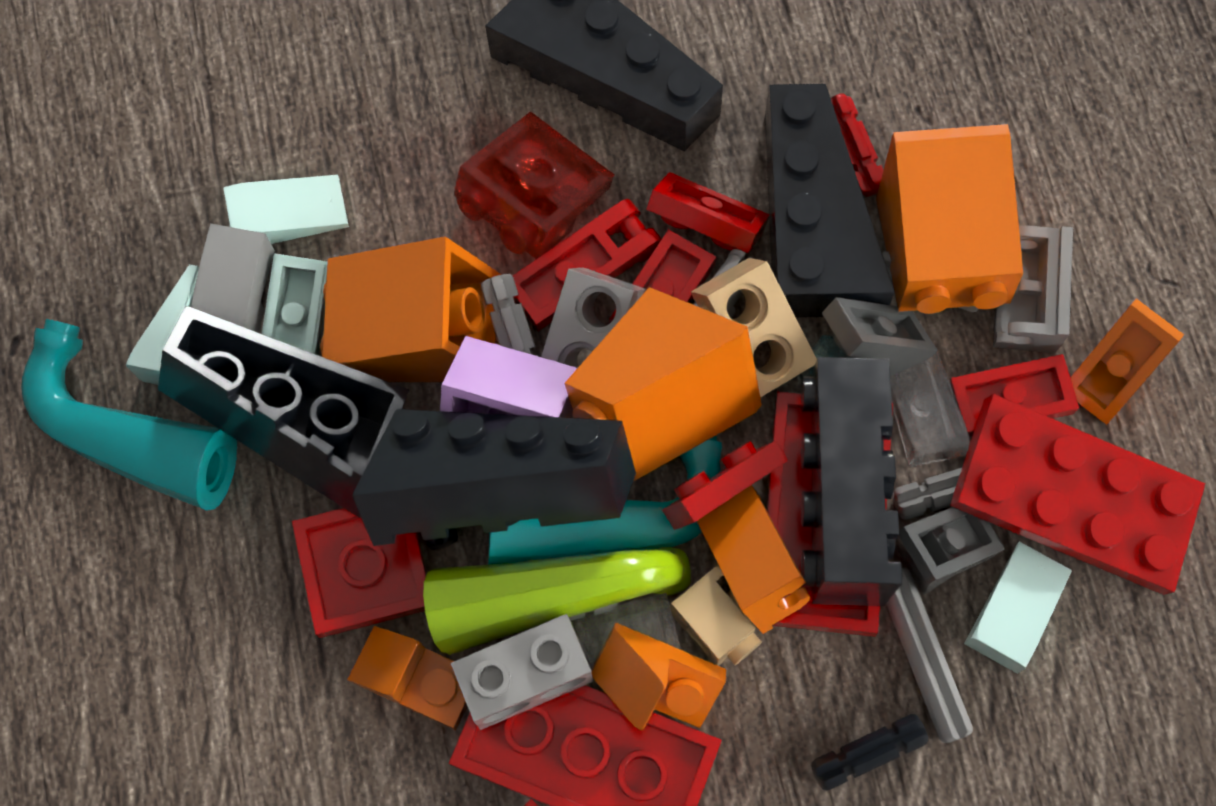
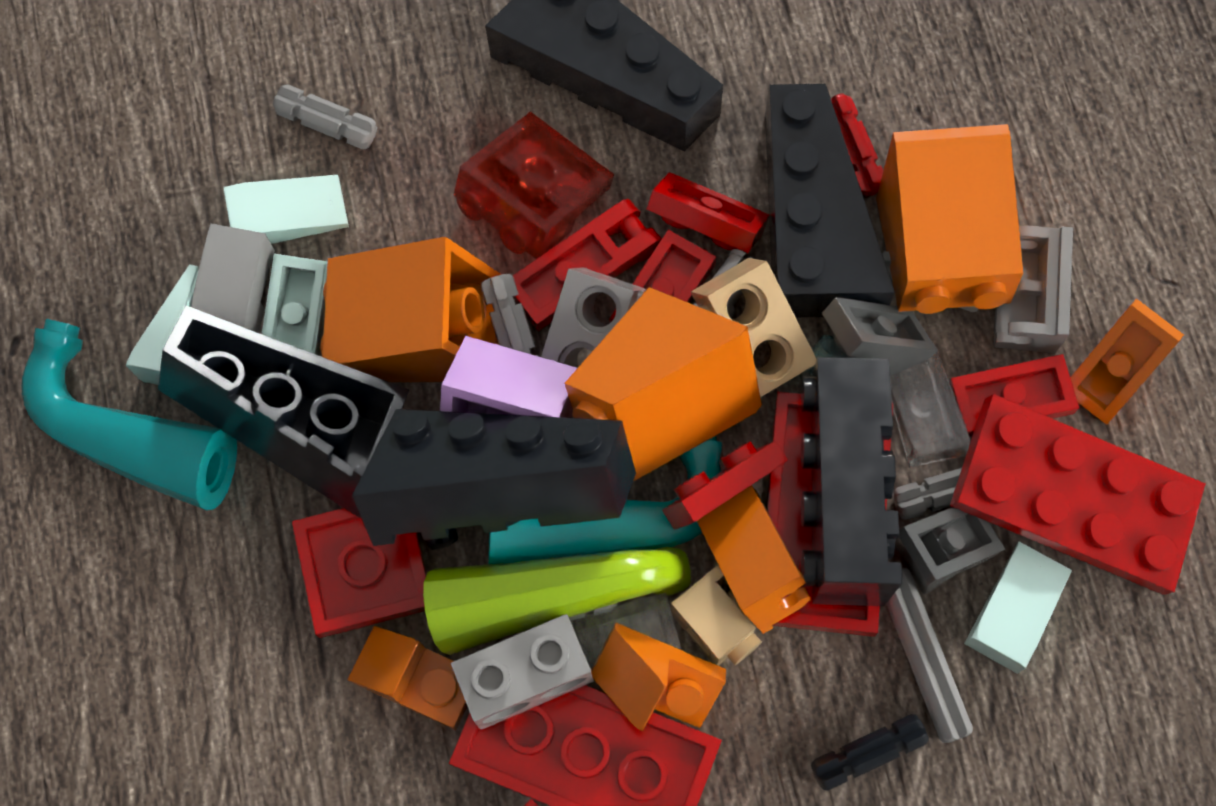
(325, 116): none -> light grey axle

